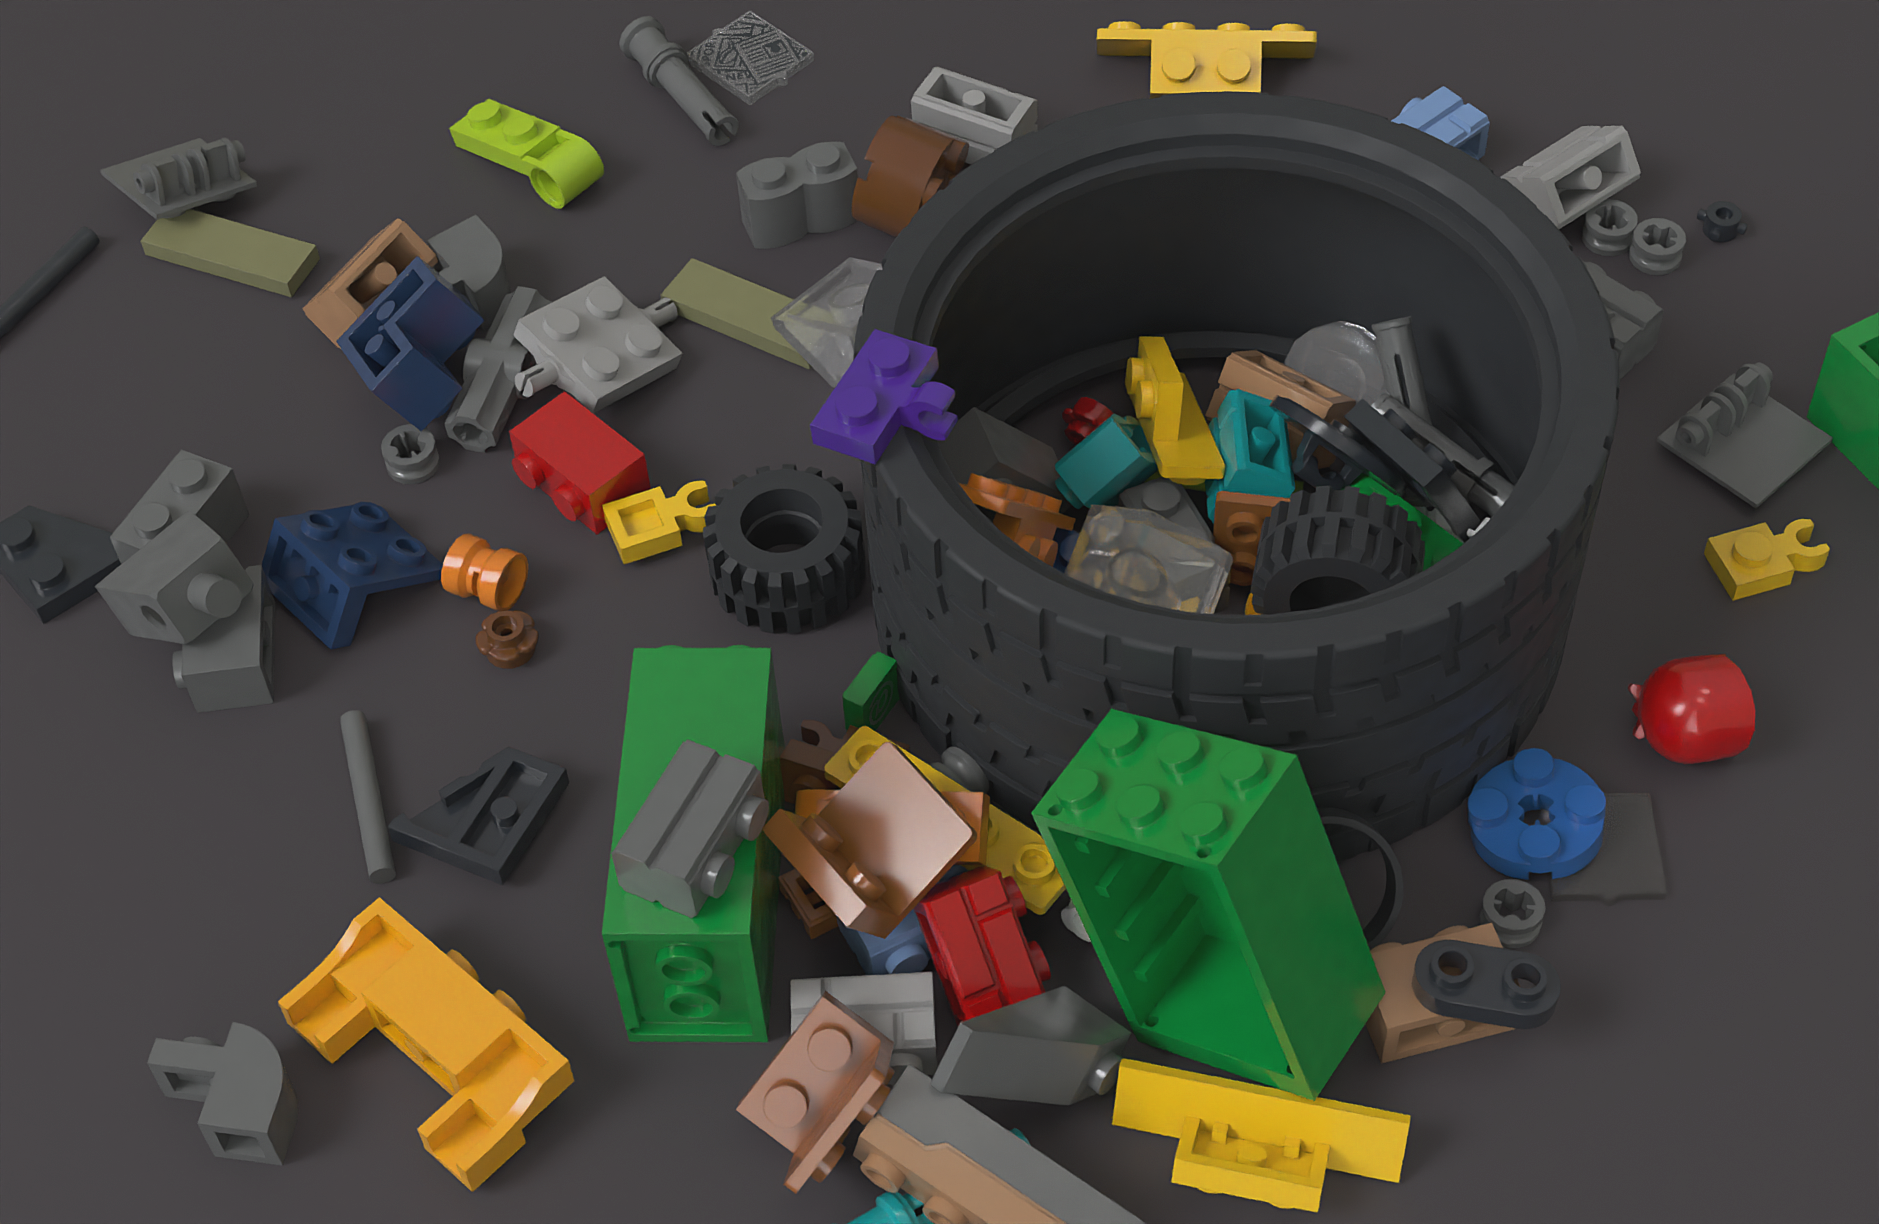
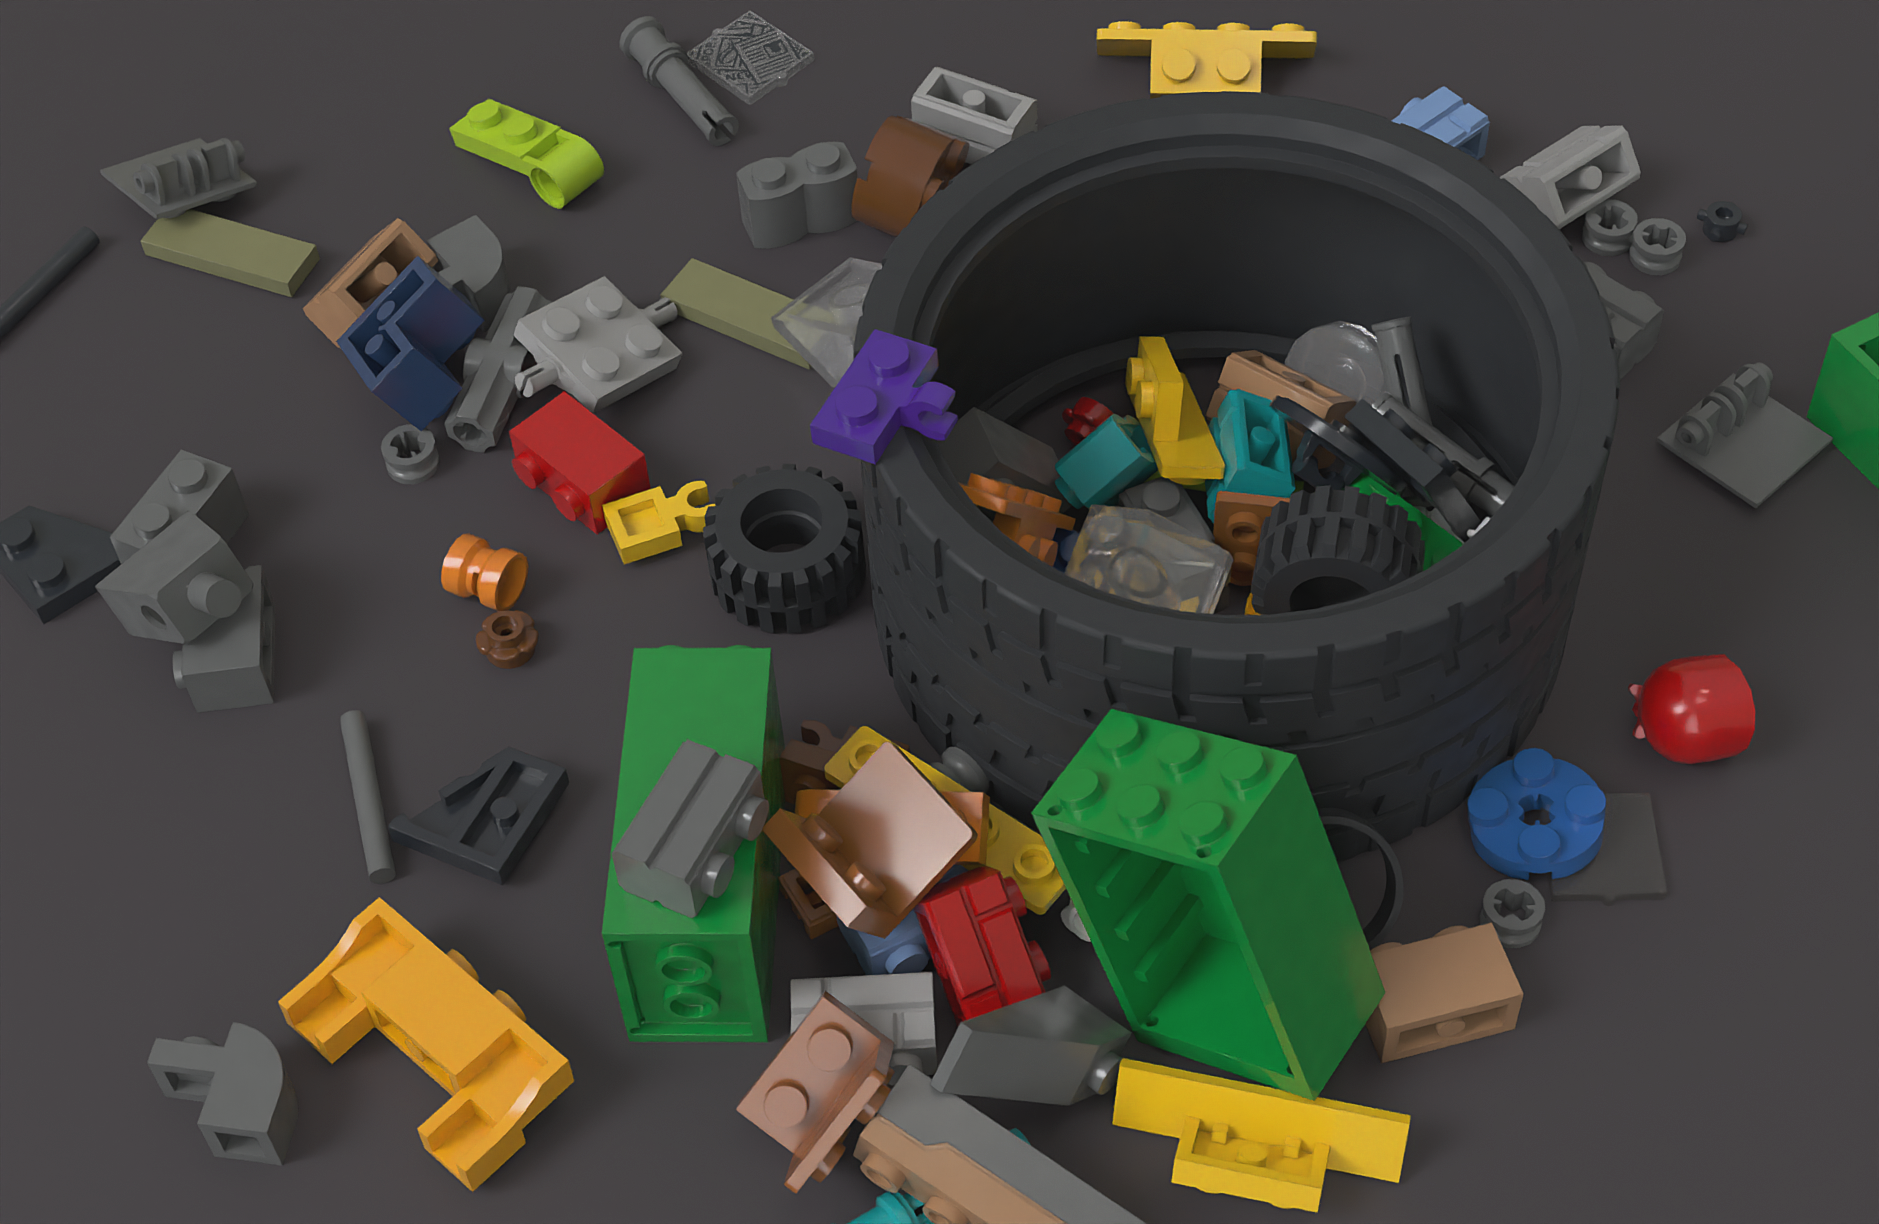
(334, 557): dark blue bracket -> none
(871, 693): green tile -> none
(1486, 984): black plate -> none
(1758, 561): yellow plate -> none

